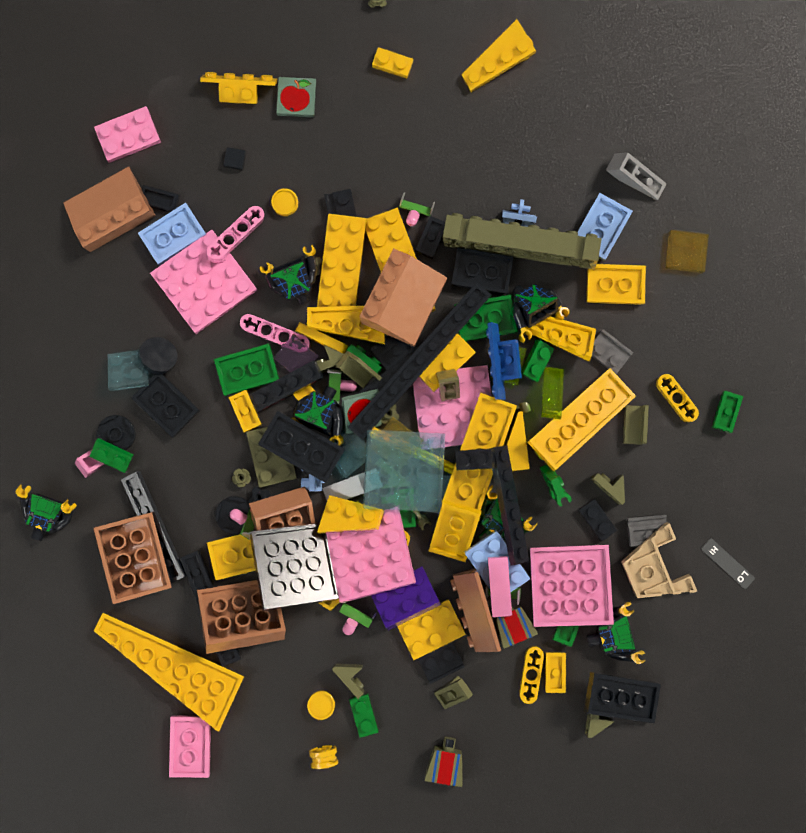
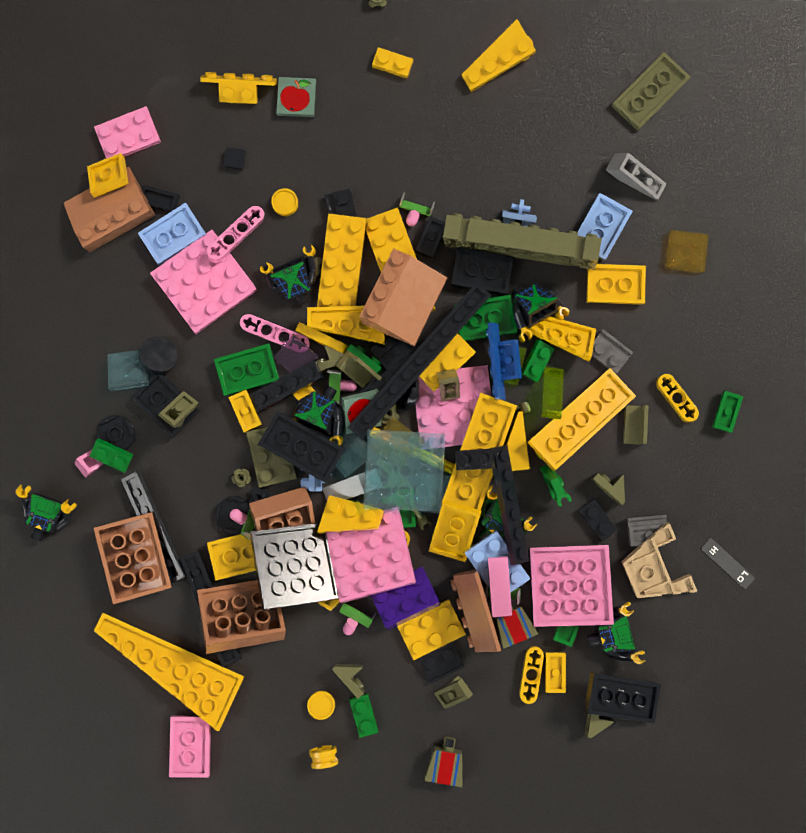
(107, 175): none -> yellow plate
(178, 409): none -> olive slope
(409, 397): none -> black plate
(650, 91): none -> olive tile

